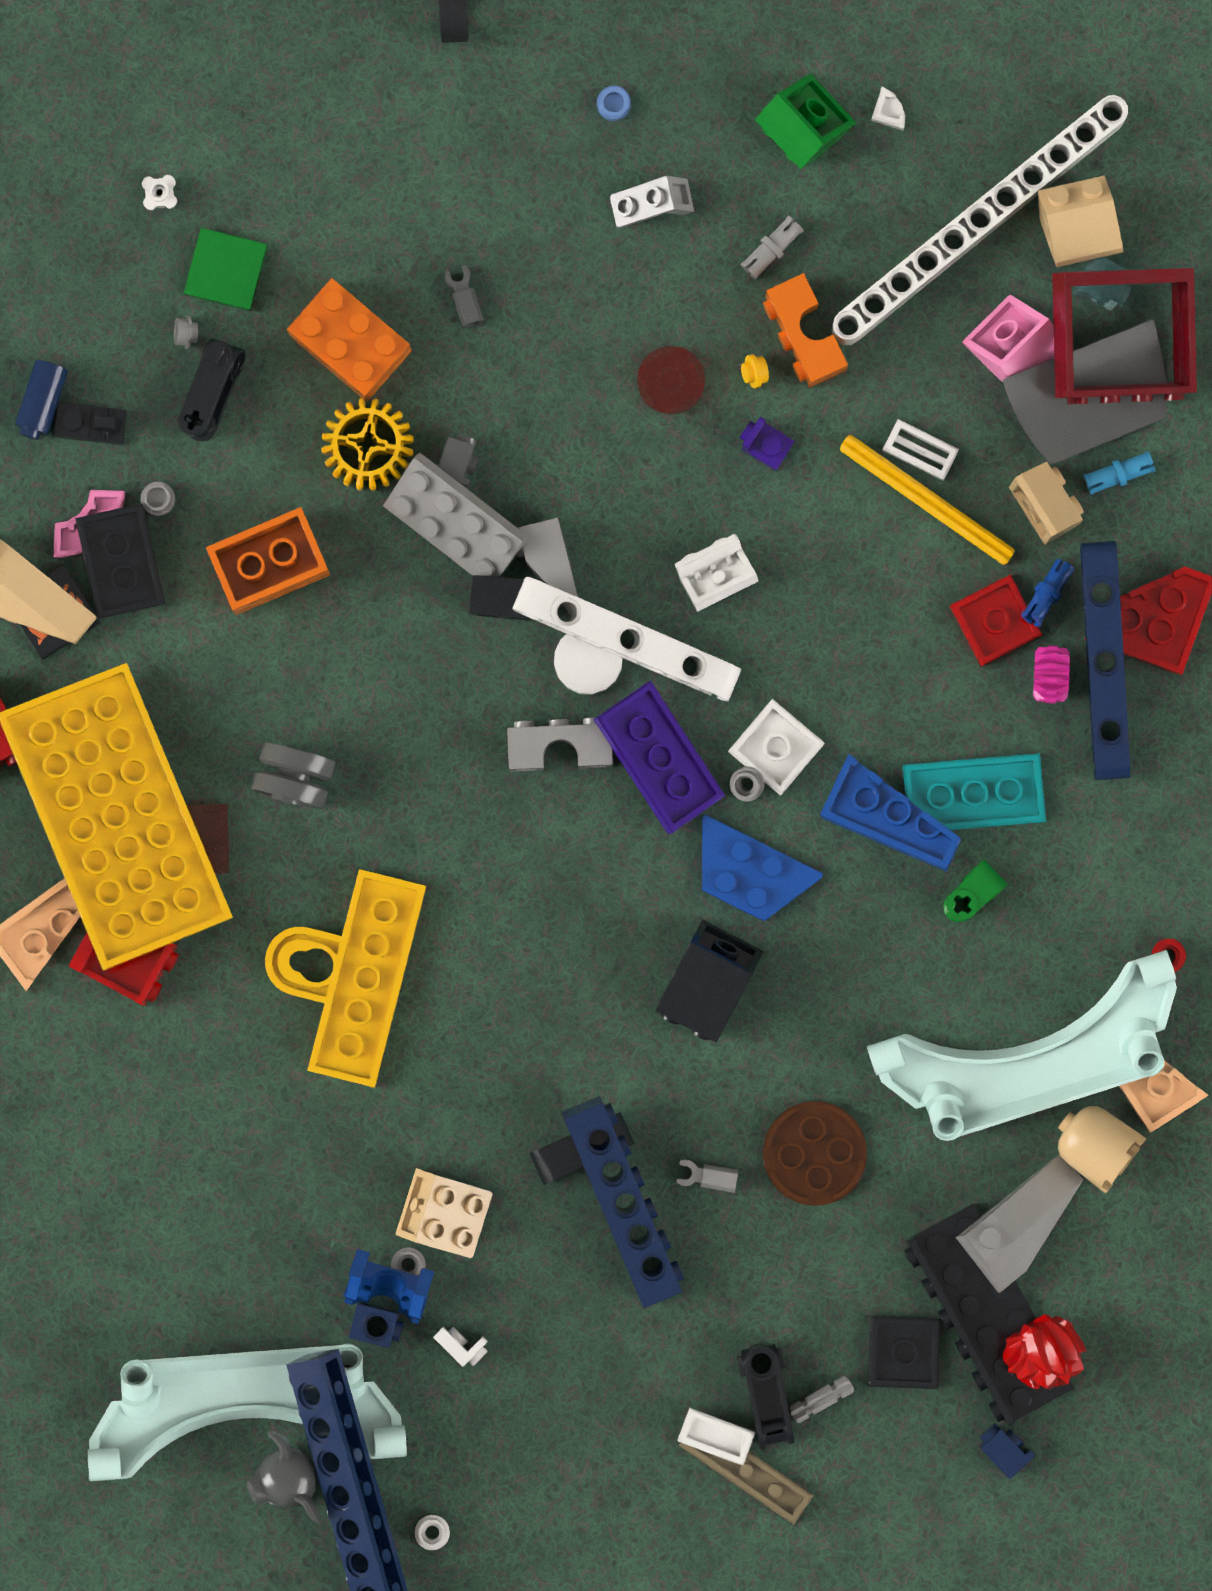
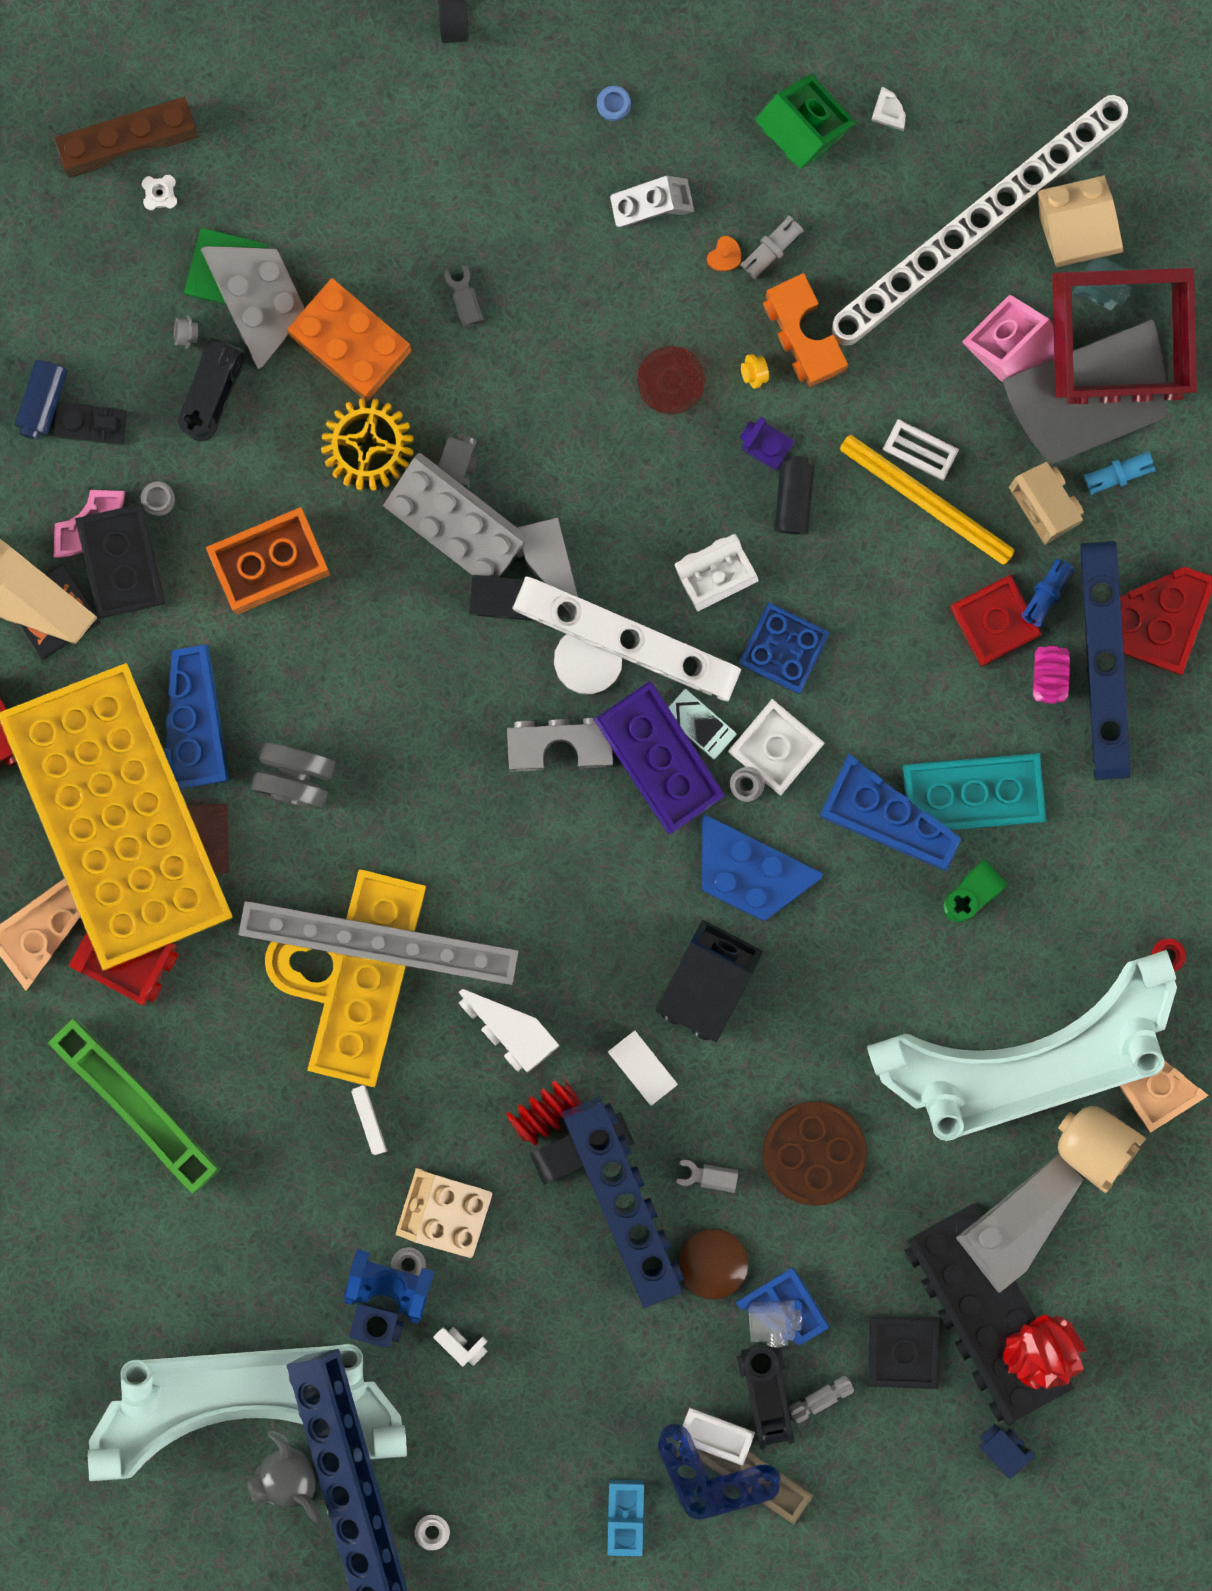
(134, 1105): none -> bright green arch
(148, 128): none -> reddish brown arch
(193, 723): none -> blue wing
(256, 294): none -> light grey wing
(369, 1120): none -> white tile
(378, 943): none -> light grey plate
(518, 1032): none -> white slope
(544, 1112): none -> red piece
(625, 1517): none -> dark azure slope
(642, 1068): none -> white tile
(701, 724): none -> light aqua tile
(712, 1489): none -> clear blue beam
(713, 1264): none -> reddish brown dish
(725, 256): none -> orange piece
(774, 1322): none -> clear brick
(784, 648): none -> blue tile
(790, 1287): none -> blue wing
(794, 496): none -> black brick

